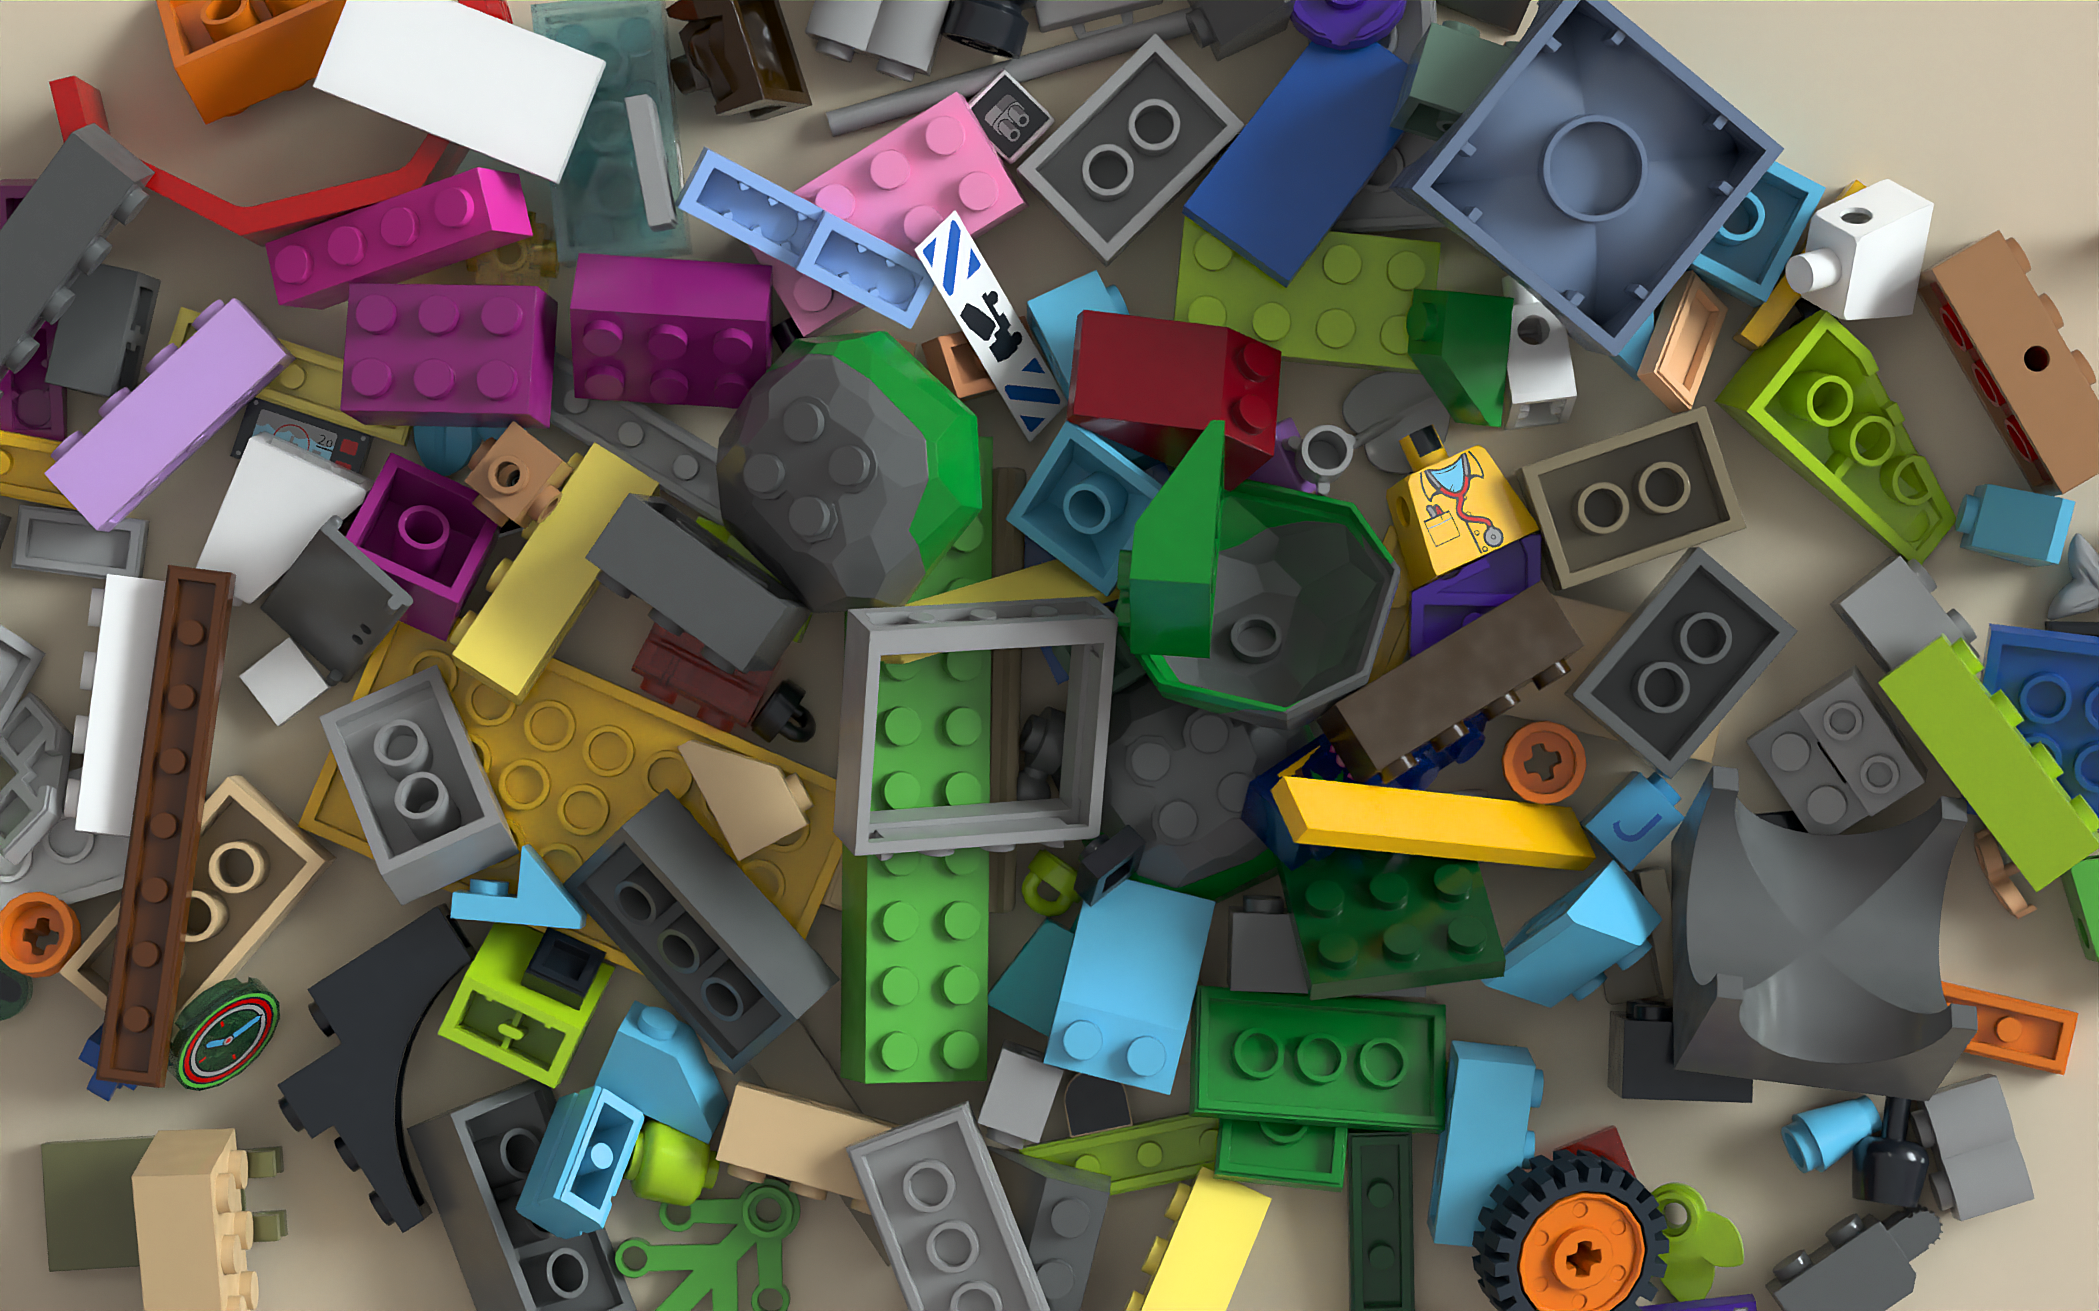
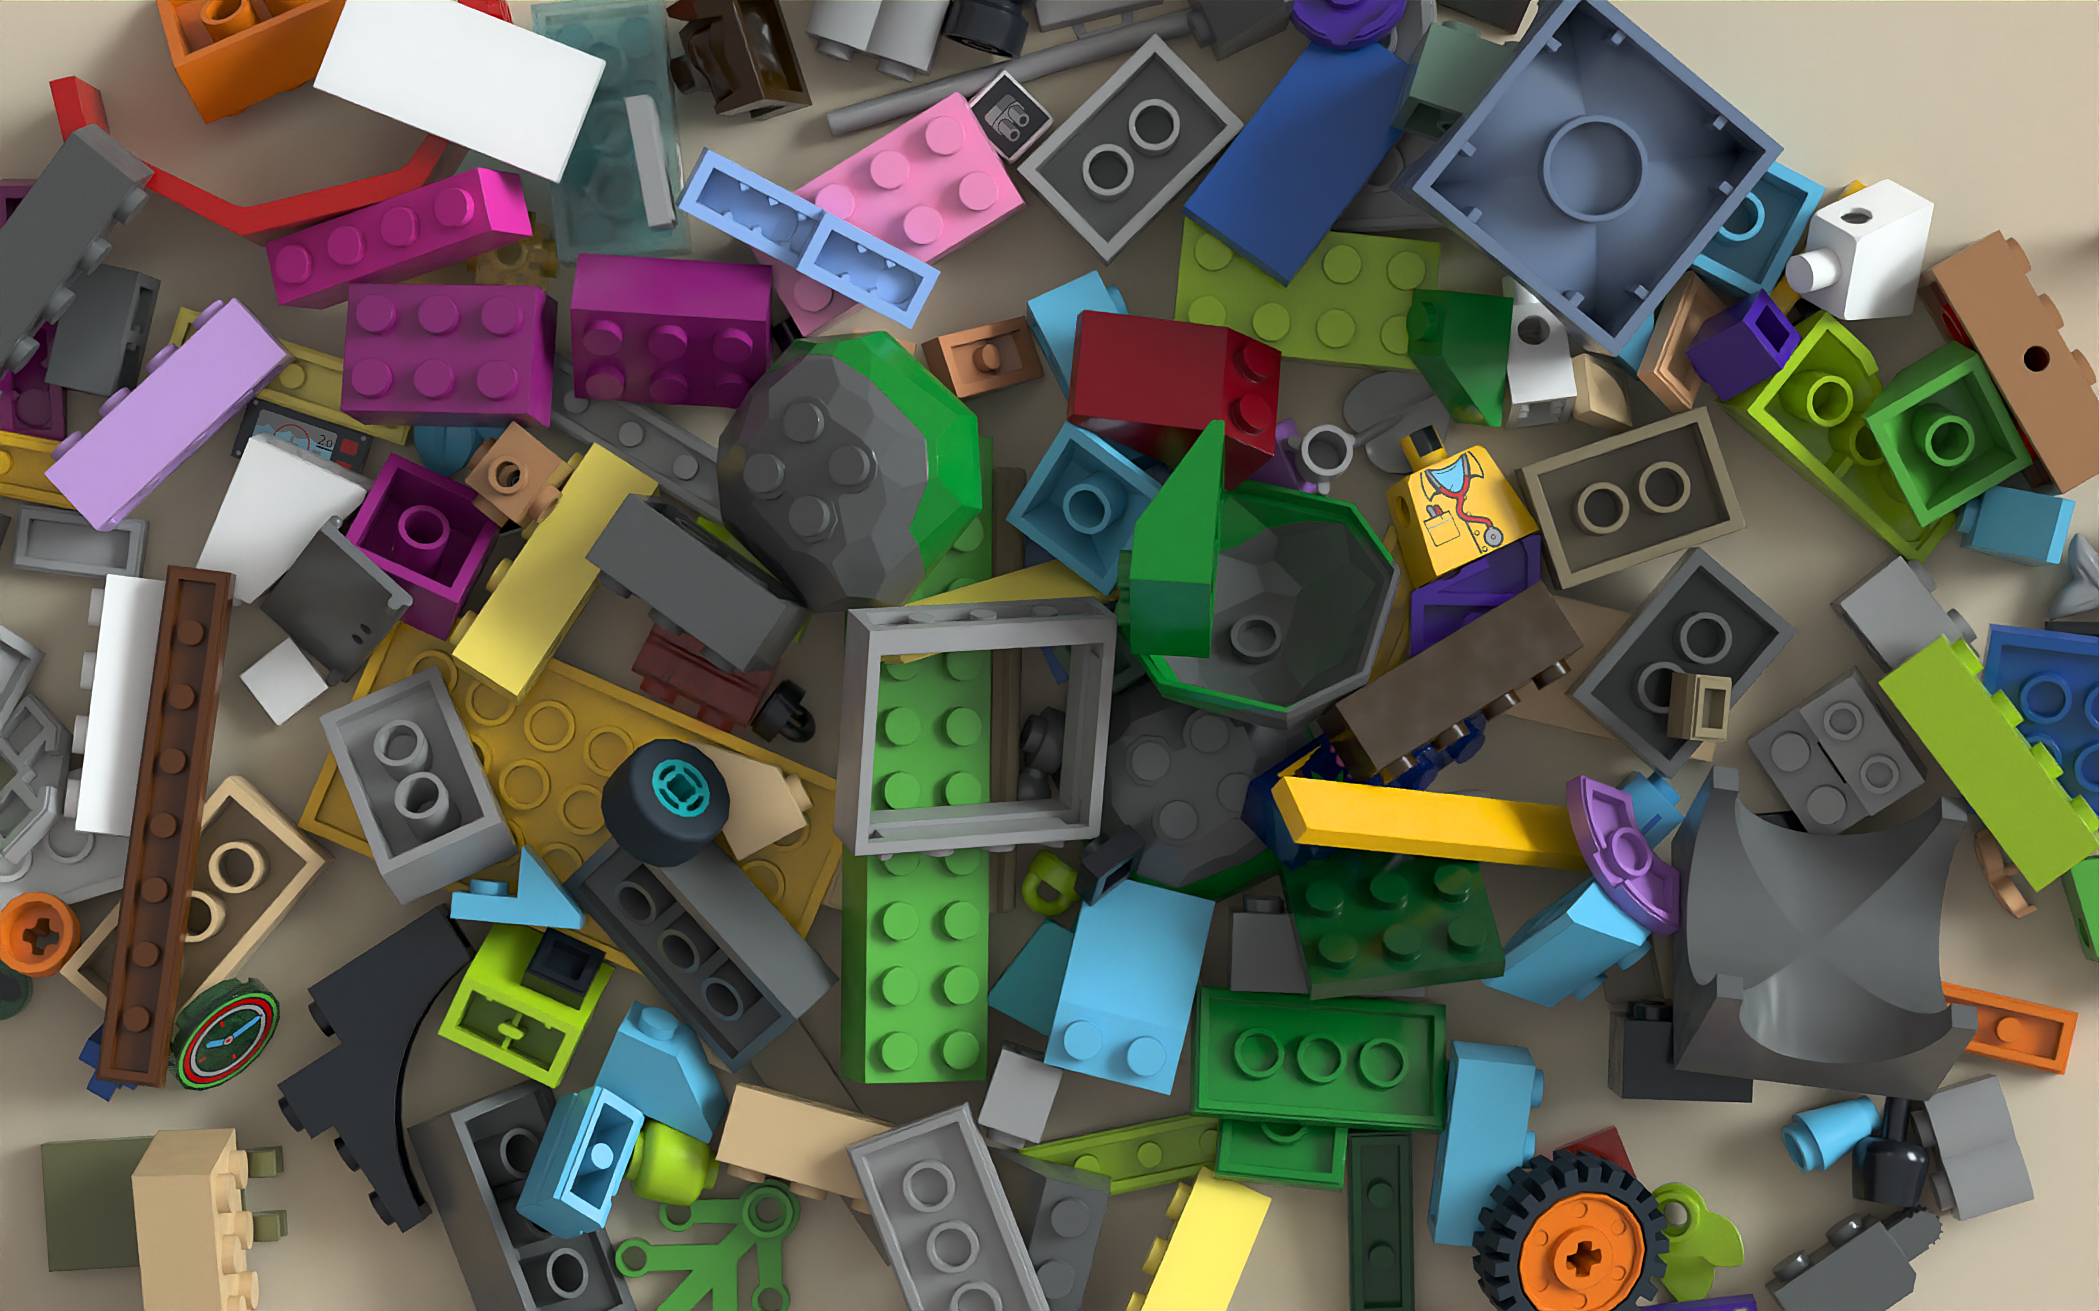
(665, 803): none -> black wheel
(991, 325): white sticker -> none
(1095, 1105): black tile -> none
(1564, 774): orange piece -> none
(1601, 394): none -> tan tile
(1621, 855): none -> medium lavender tile
(1699, 707): none -> dark tan slope
(1742, 345): none -> dark purple brick
(1945, 432): none -> bright green slope

